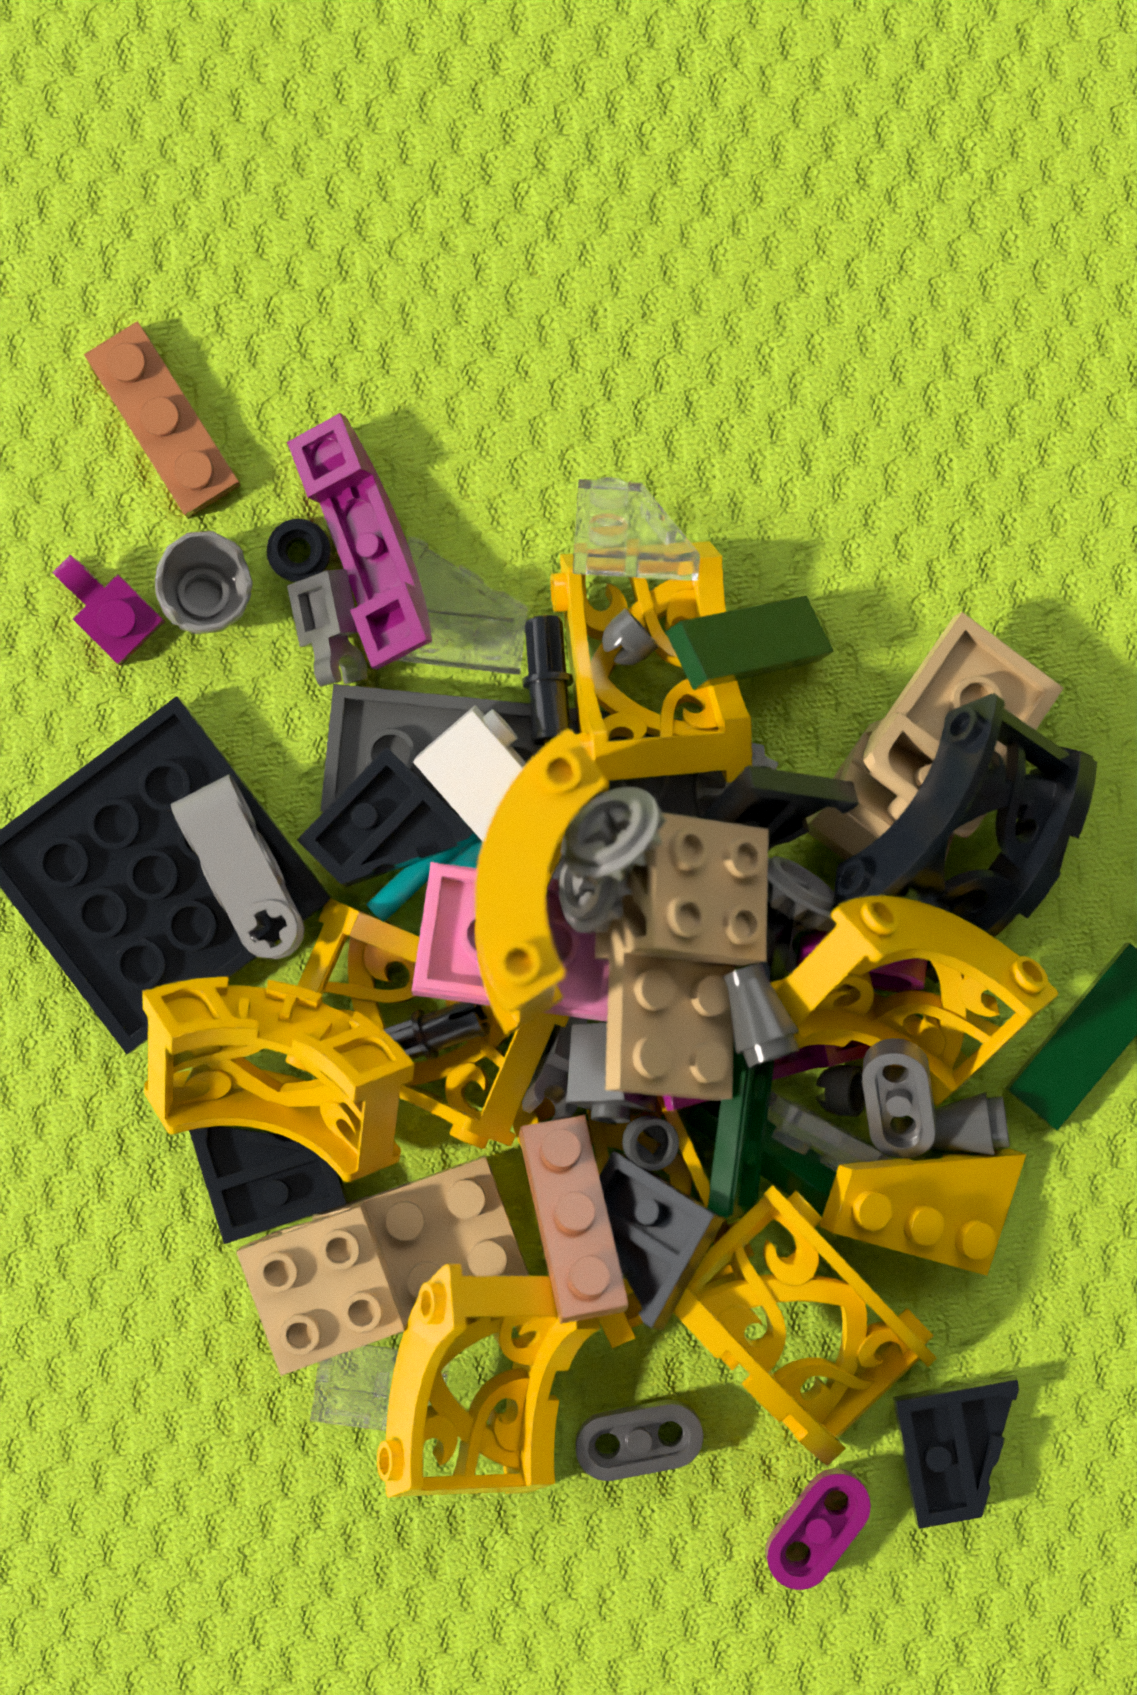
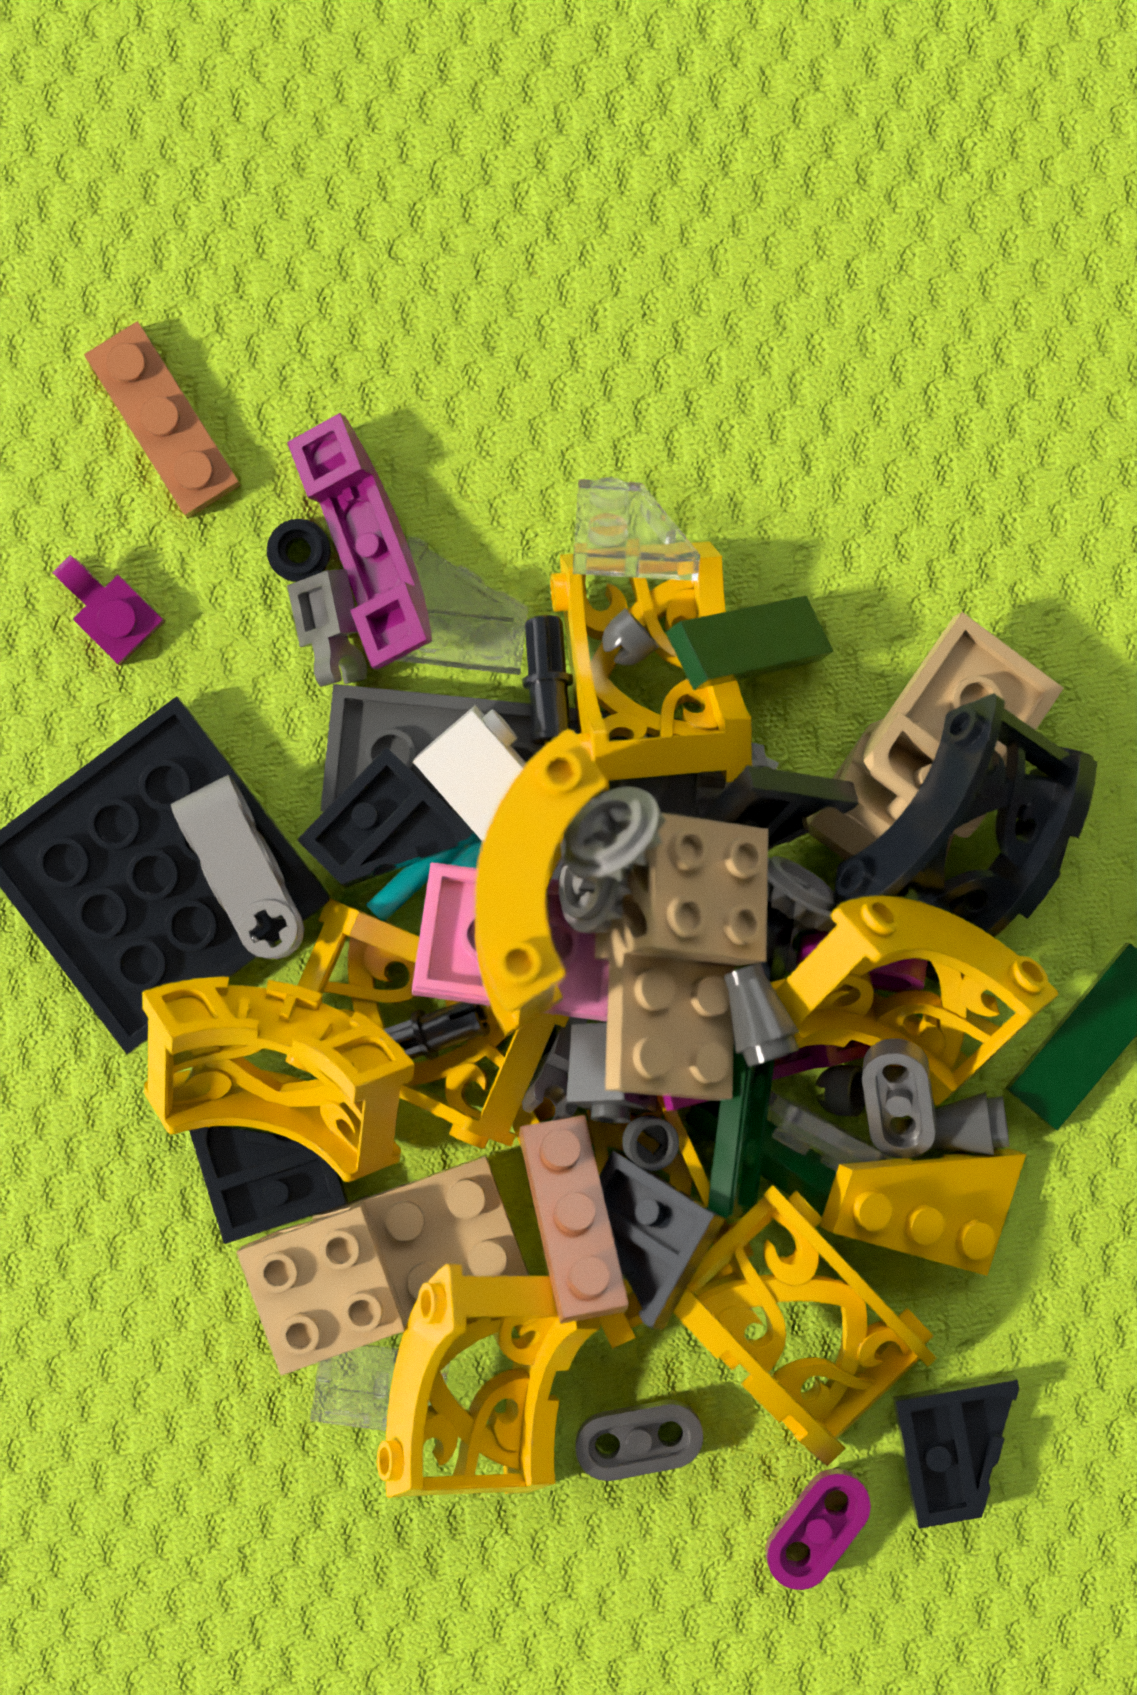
(203, 582): light grey hair -> none

